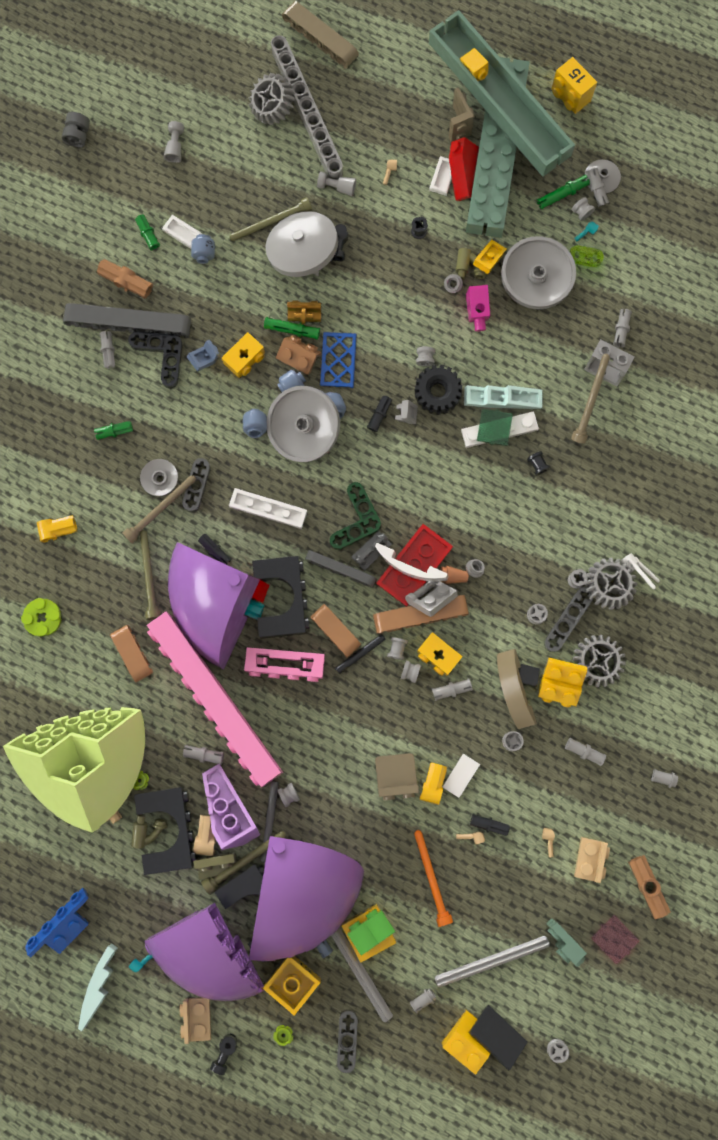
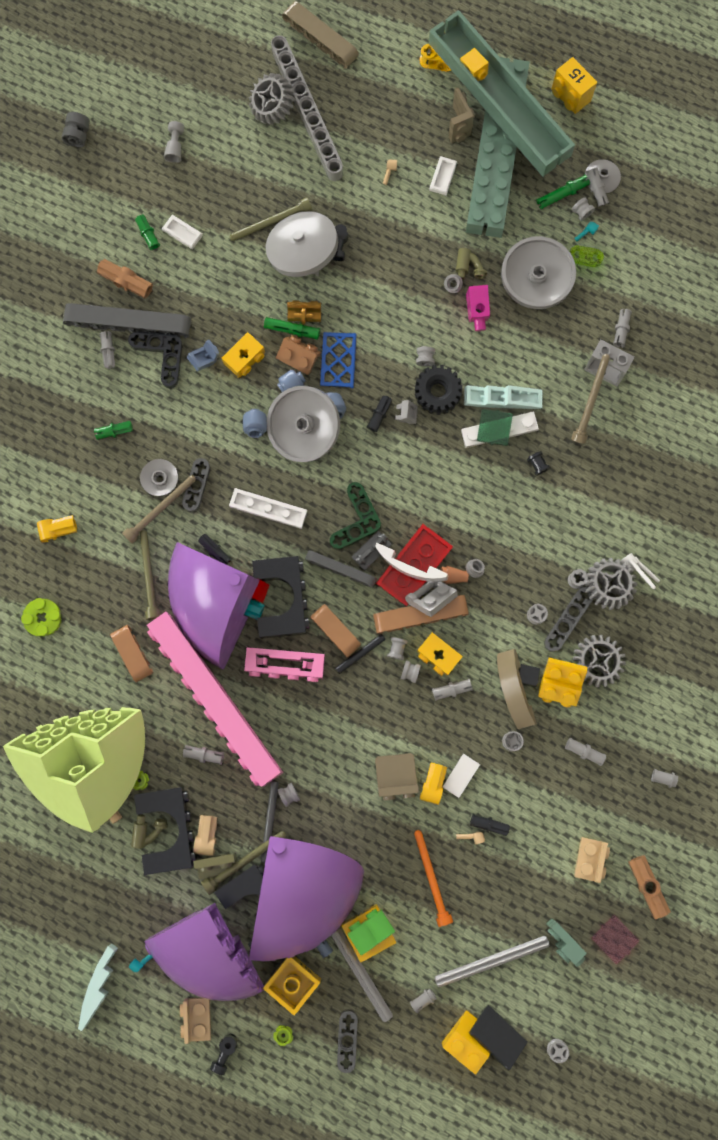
(62, 927): blue bracket -> none
(203, 248): sand blue head -> none
(228, 816): lavender wedge -> none
(344, 184): light grey piece -> none
(417, 223): black bush -> none
(435, 61): none -> yellow piece
(463, 166): red slope -> none
(489, 256): yellow plate -> none
(549, 835): tan hand -> none

